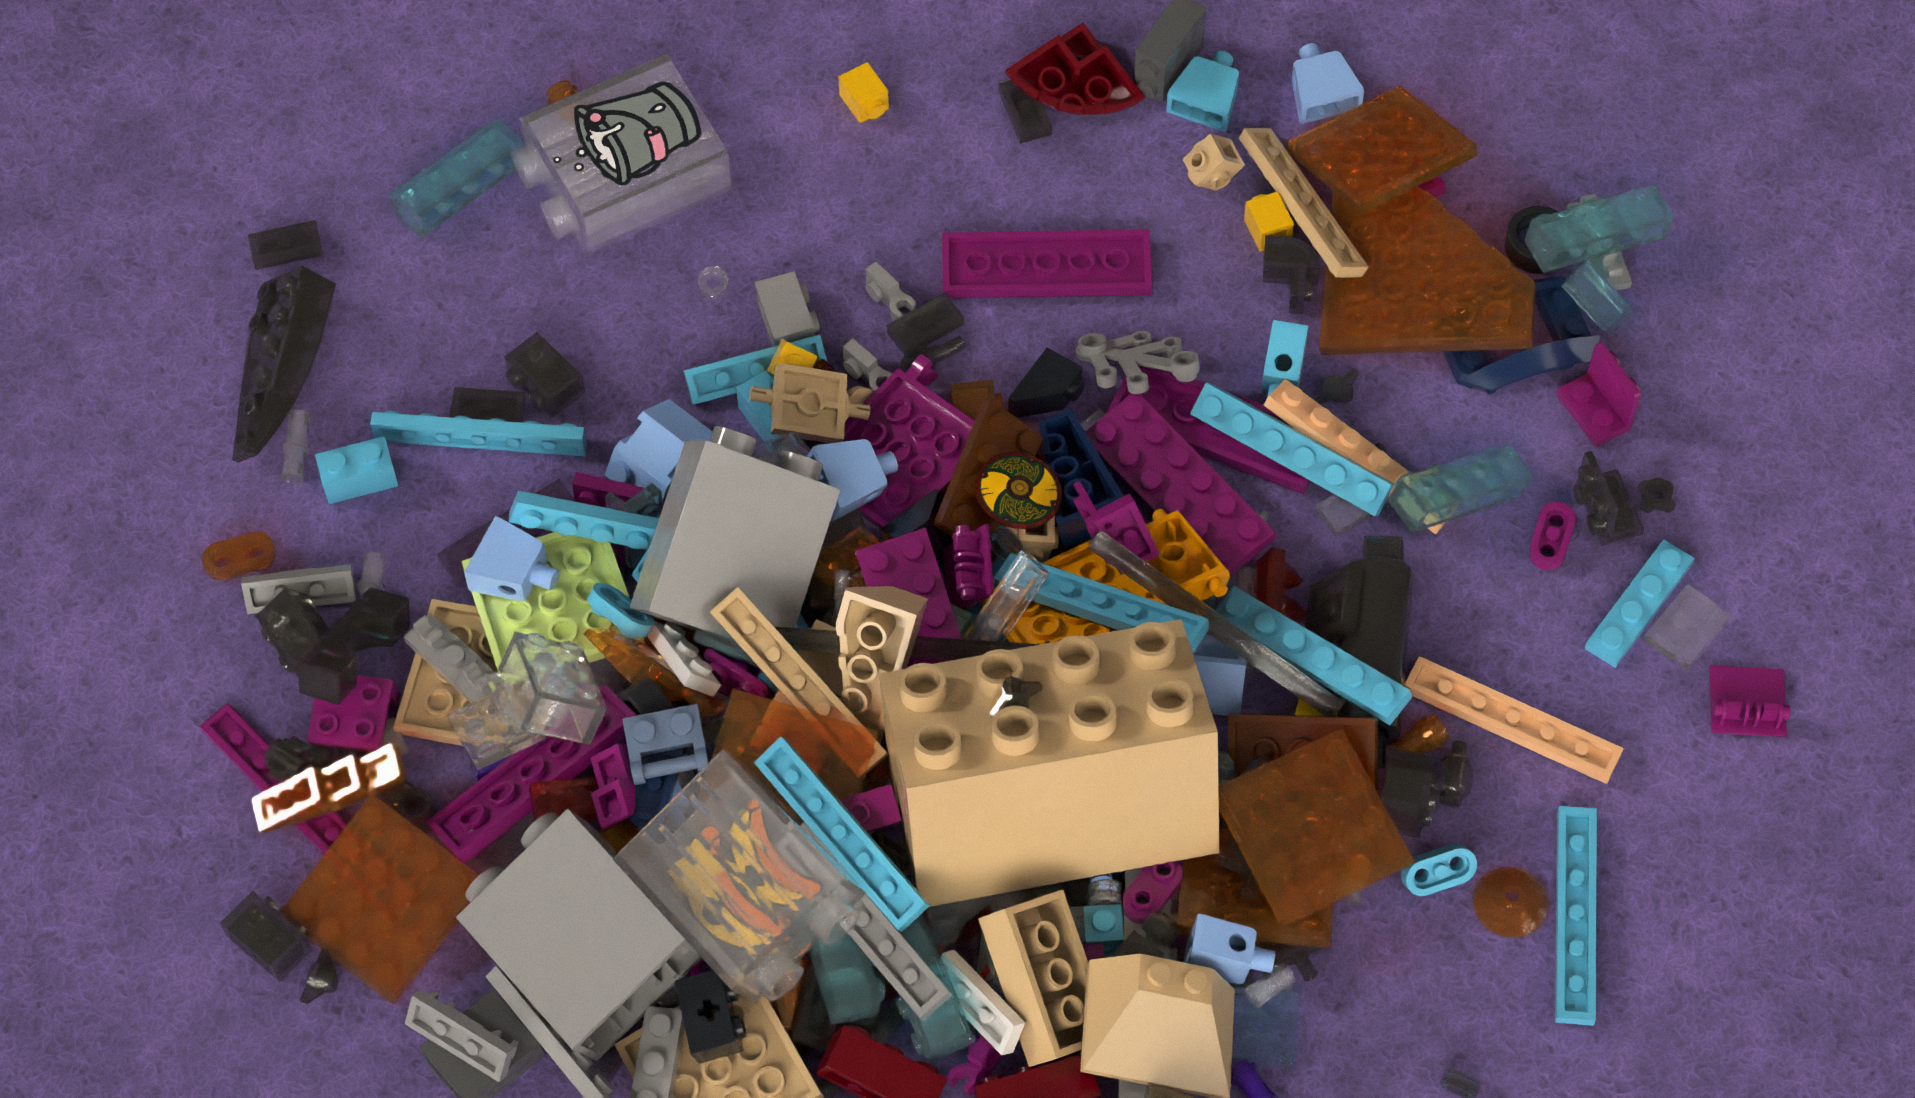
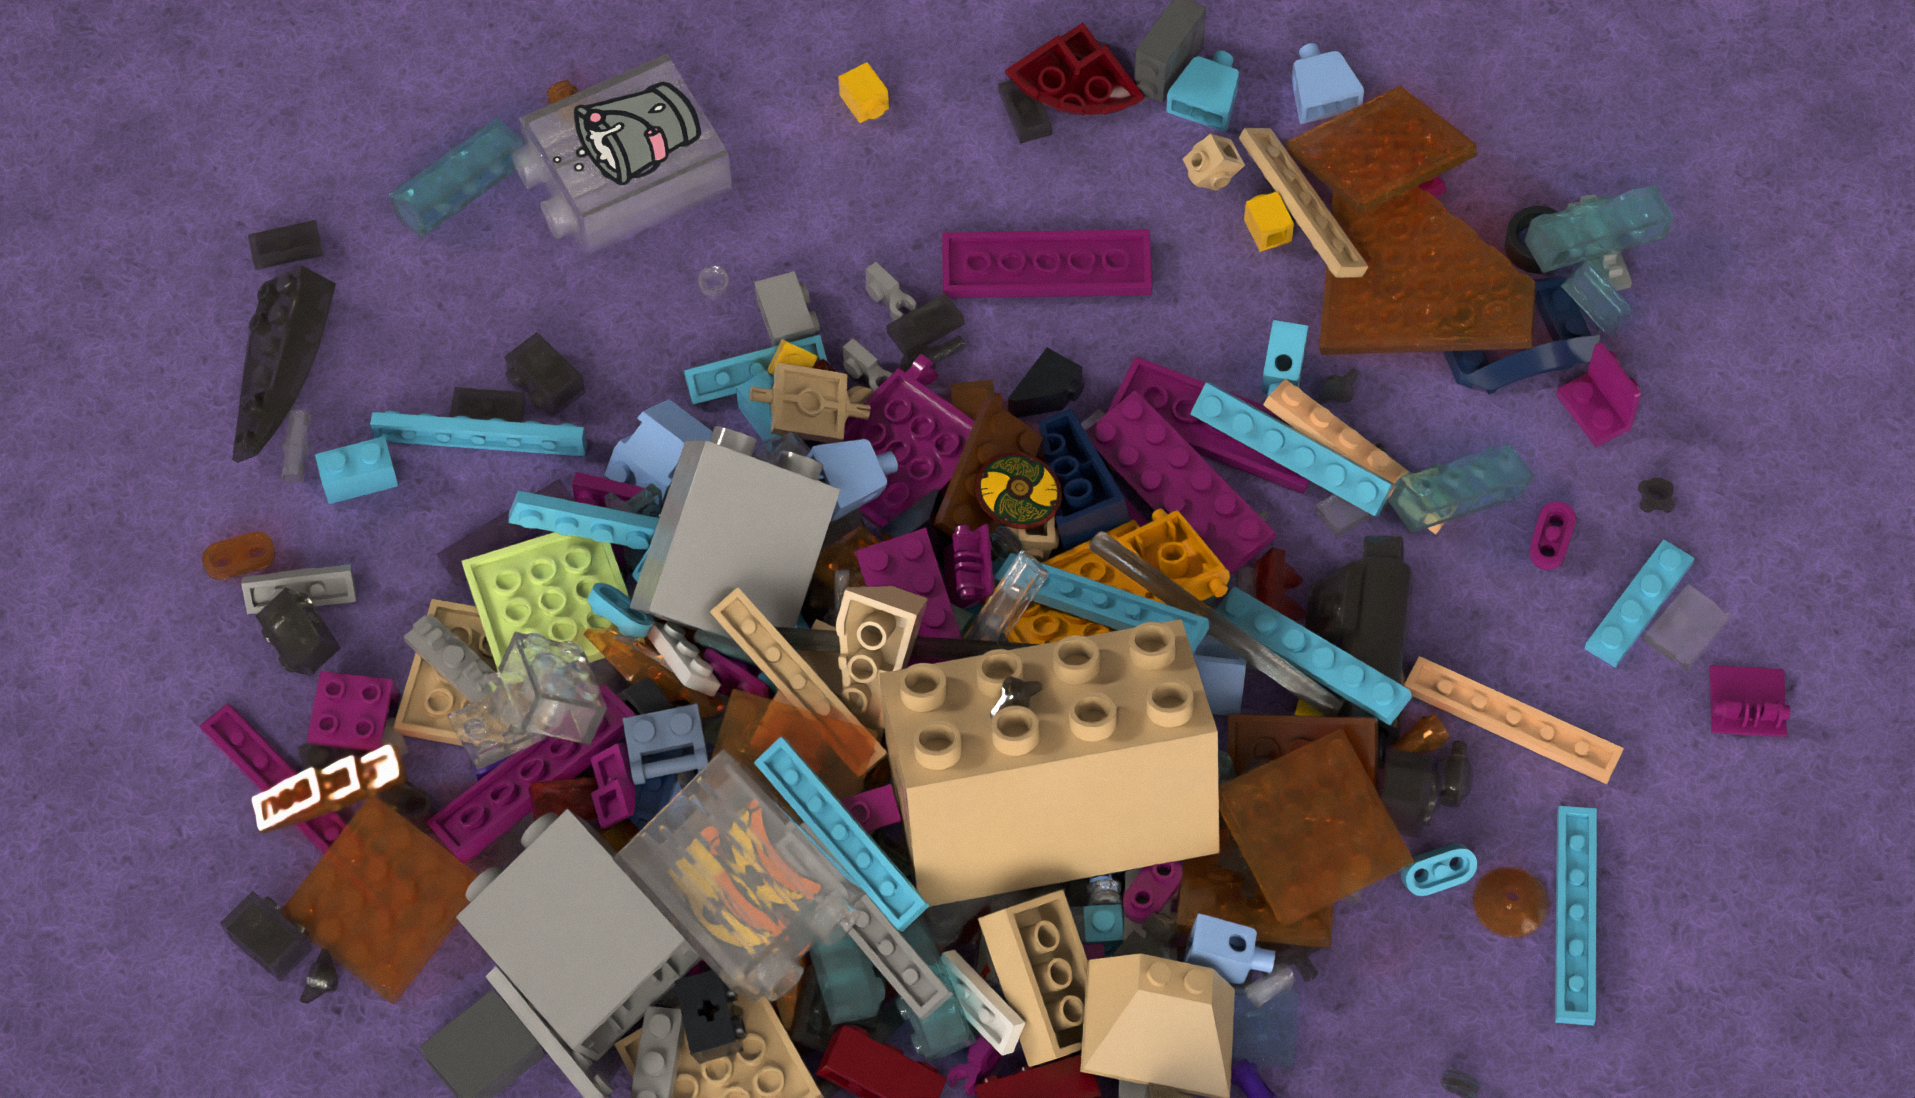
(287, 758): clear smoke gear -> none
(331, 665): clear smoke arch -> none
(372, 572): clear pin -> none
(460, 1034): light grey plate -> none
(509, 563): light blue torso -> none
(1095, 350): light grey plant -> none
(1118, 520): magenta bracket -> none
(1293, 263): clear smoke brick -> none
(1606, 502): clear smoke bracket -> none

